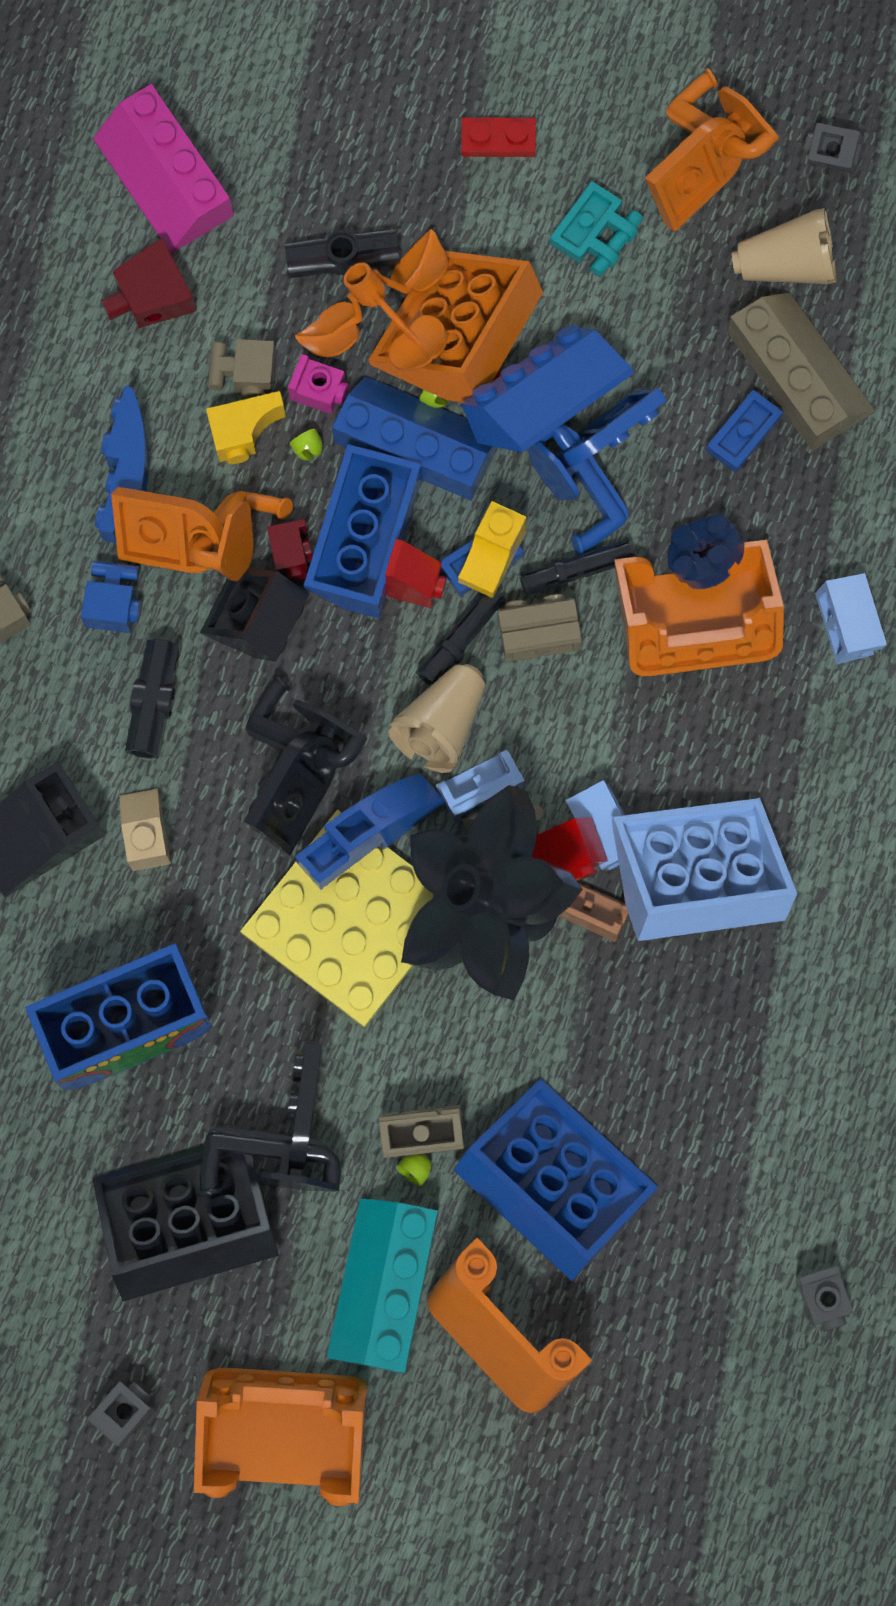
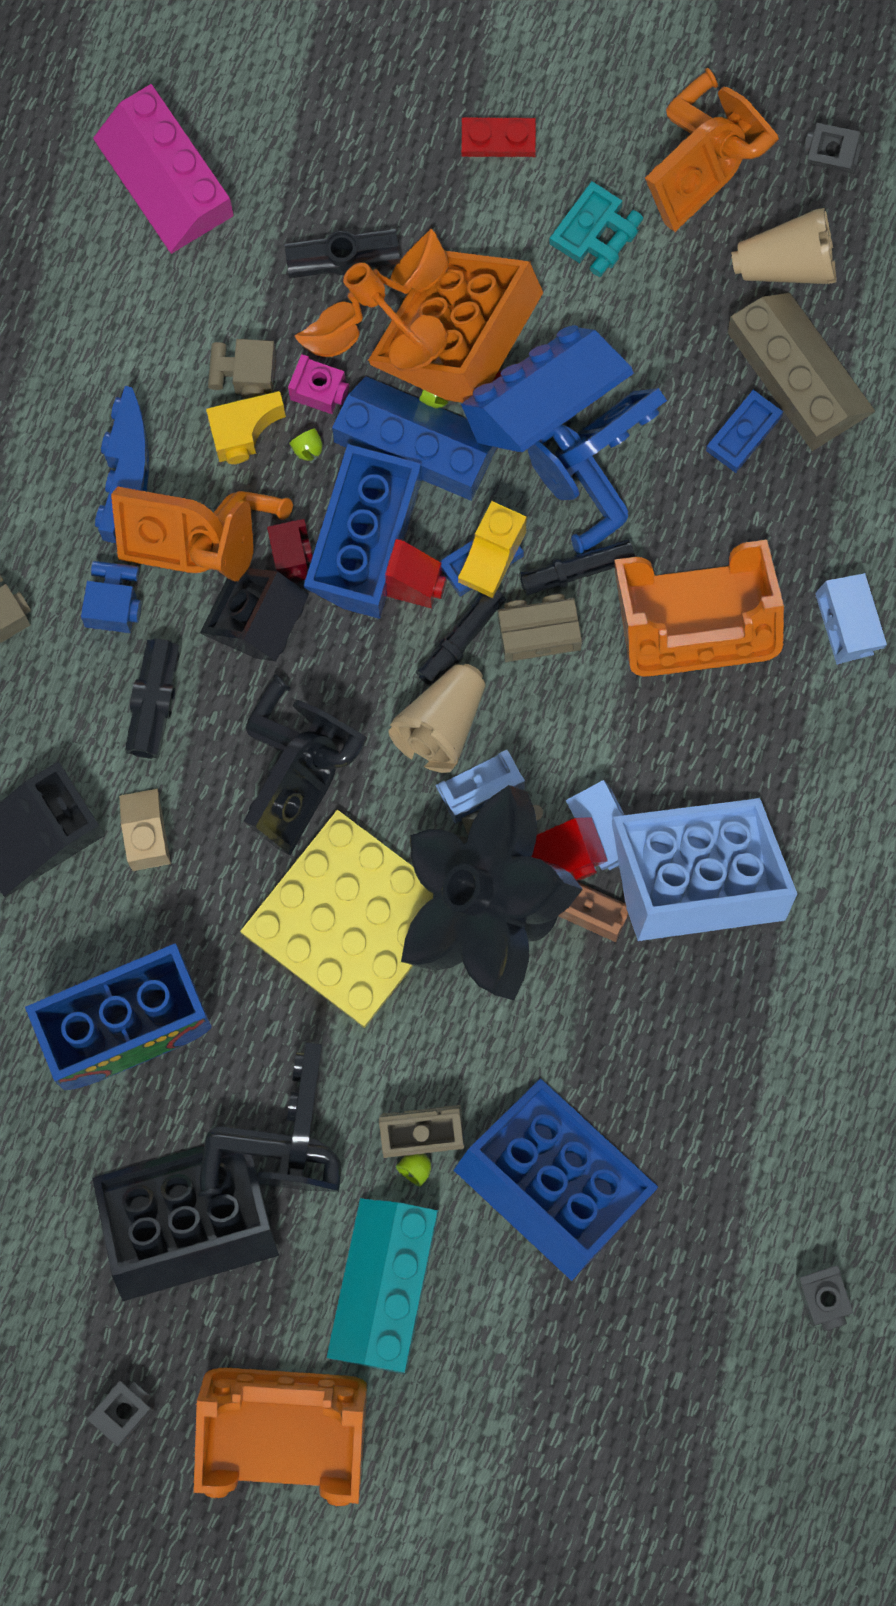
(149, 288): dark red torso -> none
(366, 825): blue slope -> none
(493, 1342): orange windscreen -> none
(693, 539): dark blue plate -> none

